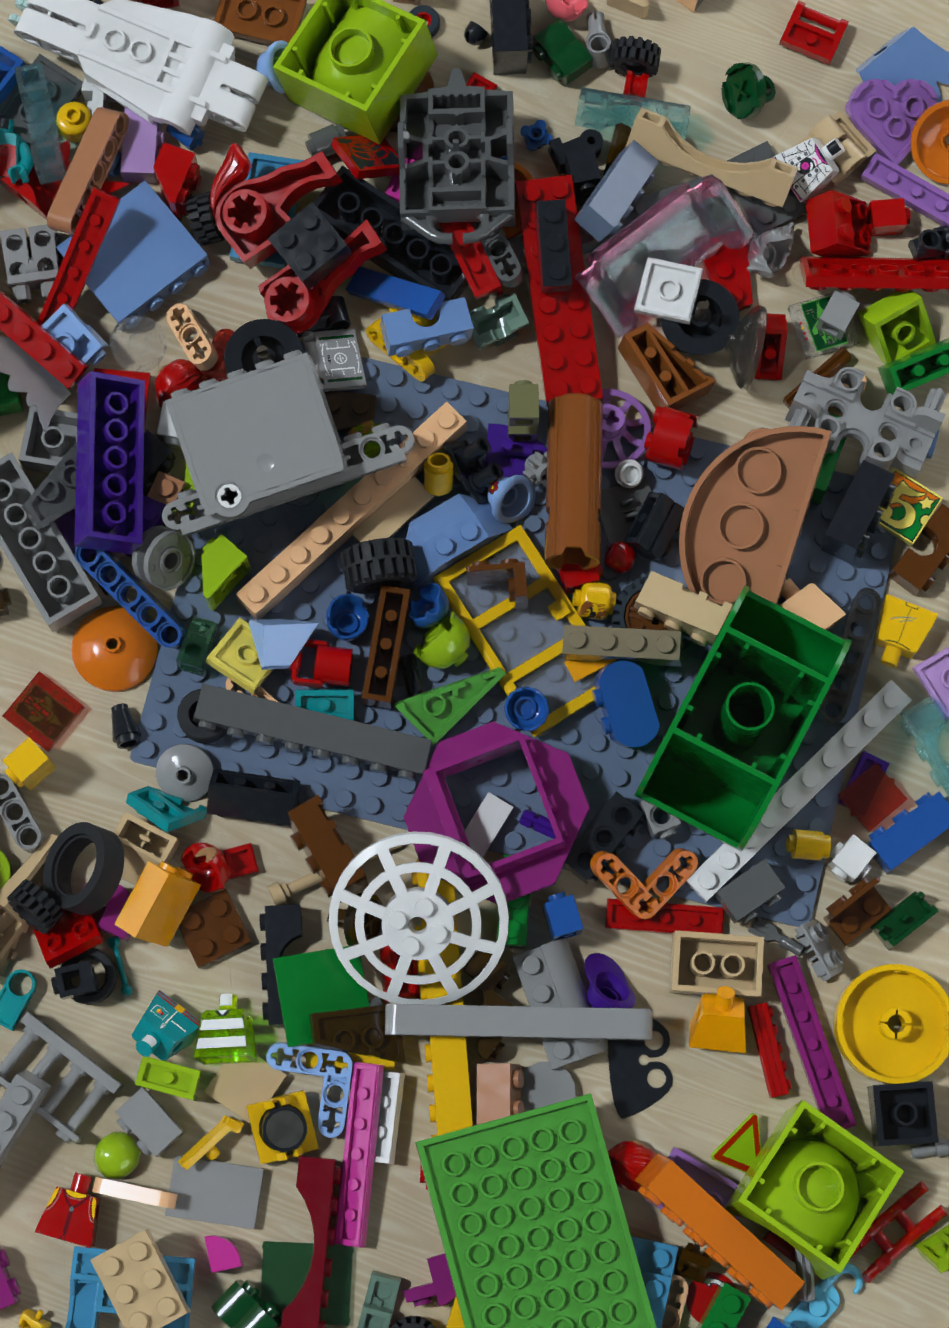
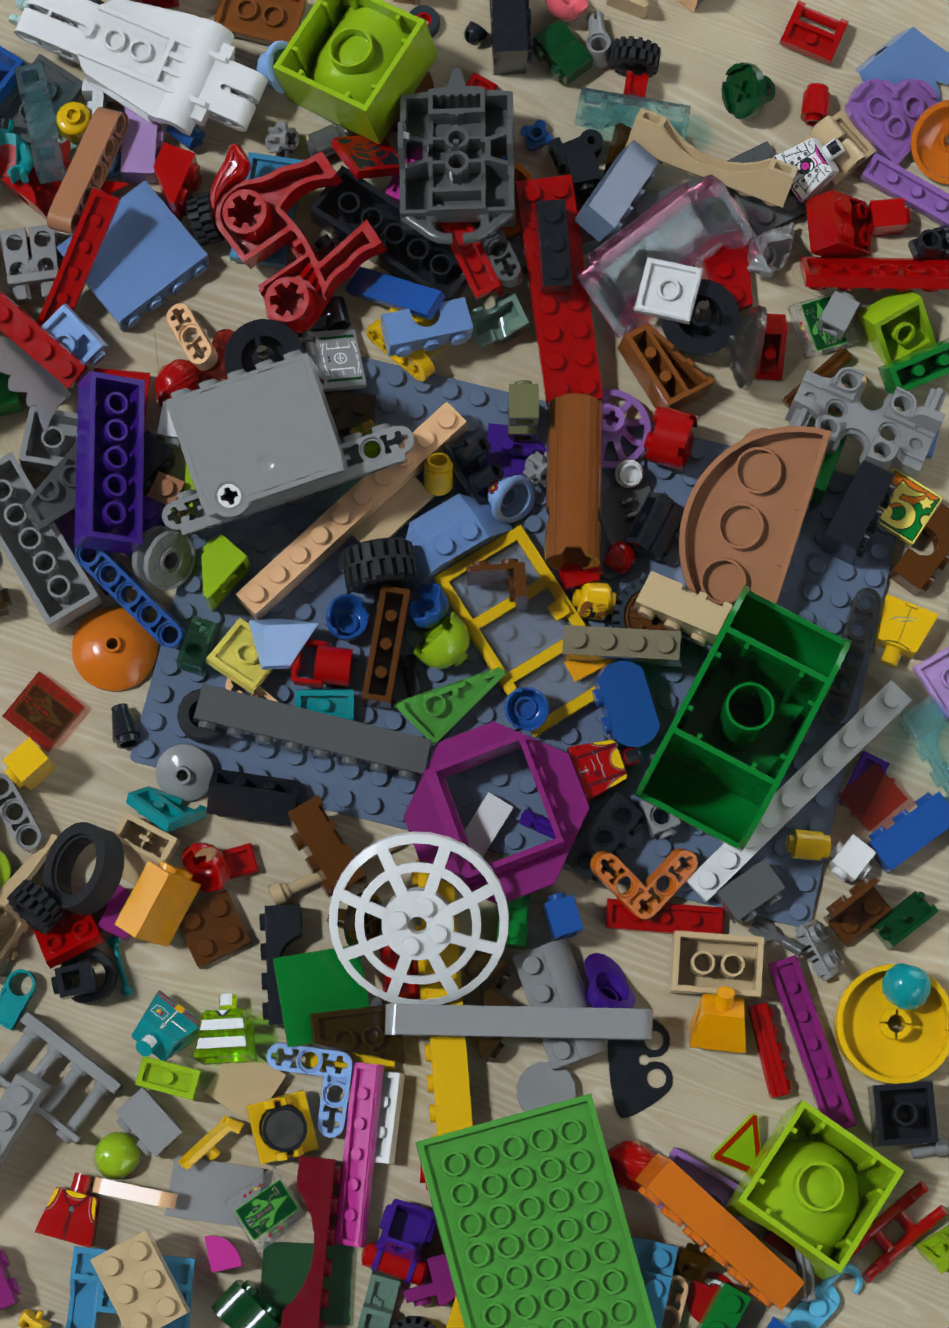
(138, 343): clear tile -> none
(265, 1209): none -> tile
(282, 140): none -> light grey gear
(310, 246): black brick -> none
(402, 1241): none -> dark purple piece
(498, 1091): nougat brick -> none
(601, 766): none -> red torso
(811, 604): light nougat torso -> none
(815, 103): none -> red brick
(906, 986): none -> teal hair

